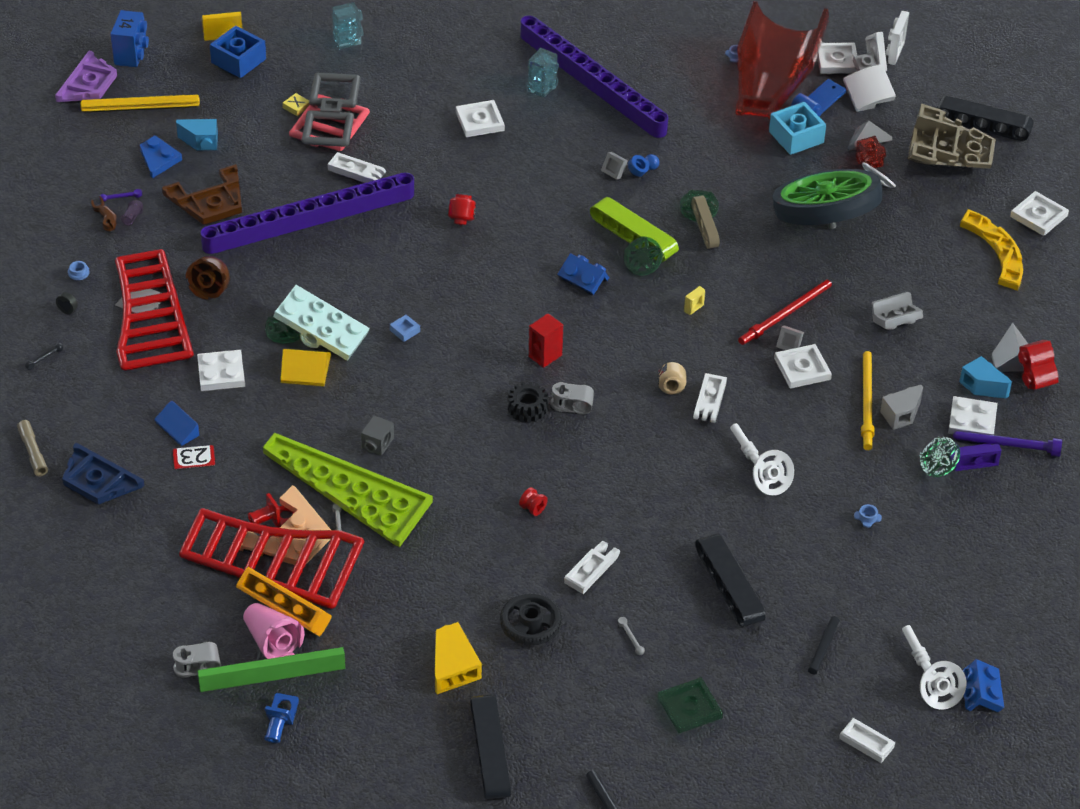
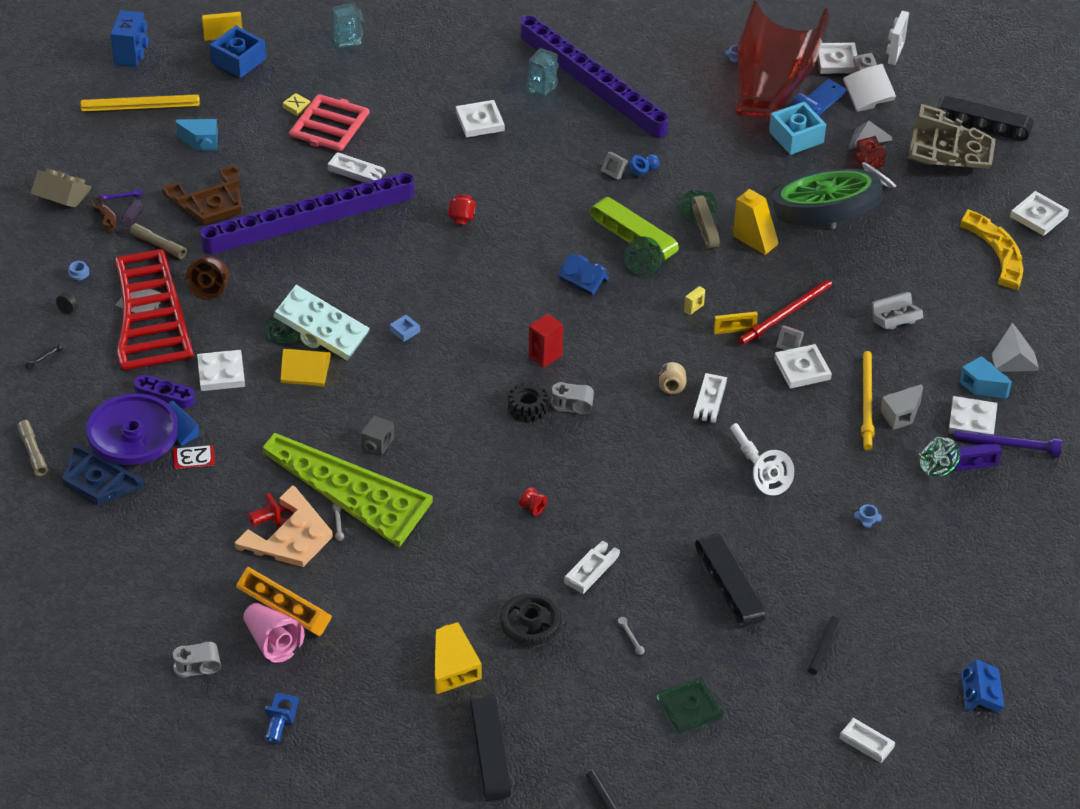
(60, 187): none -> dark tan slope
(88, 80): medium lavender wing -> none
(132, 429): none -> dark purple dish
(148, 236): none -> dark tan piece
(159, 155): blue wing -> none
(180, 394): none -> dark purple beam
(271, 669): bright green tile -> none
(288, 535): red bar -> none
(331, 109): dark grey bar -> none
(734, 322): none -> yellow slope
(754, 222): none -> yellow slope
(876, 46): white tile -> none
(937, 679): white dish -> none
(1038, 364): red brick -> none

